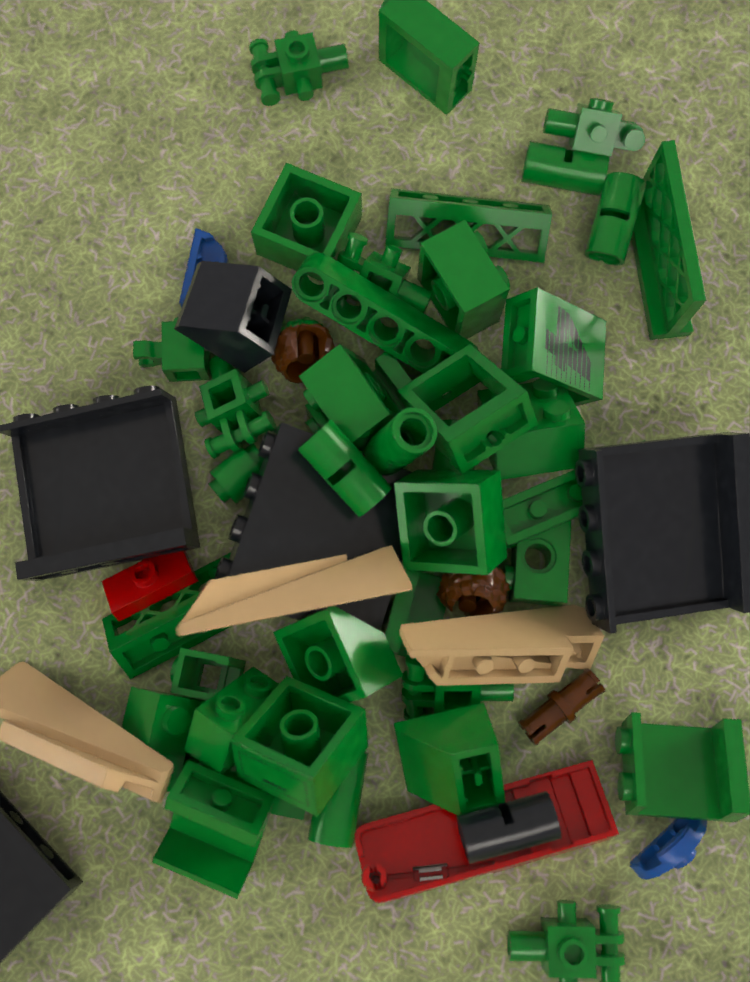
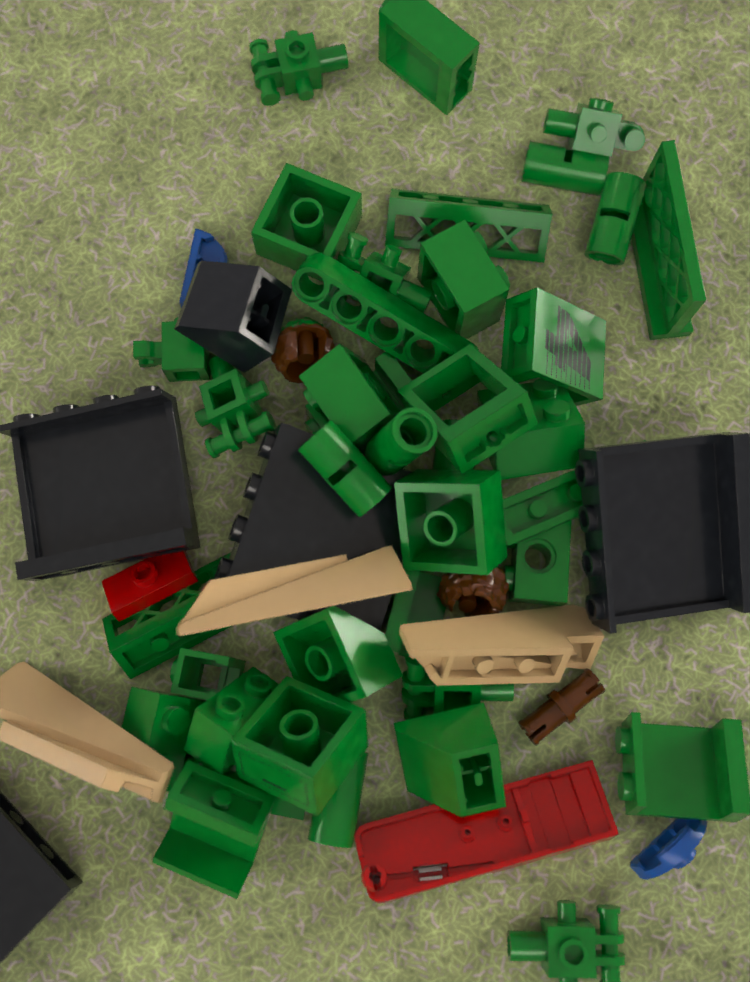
(233, 473): green brick -> none
(508, 827): black pin -> none

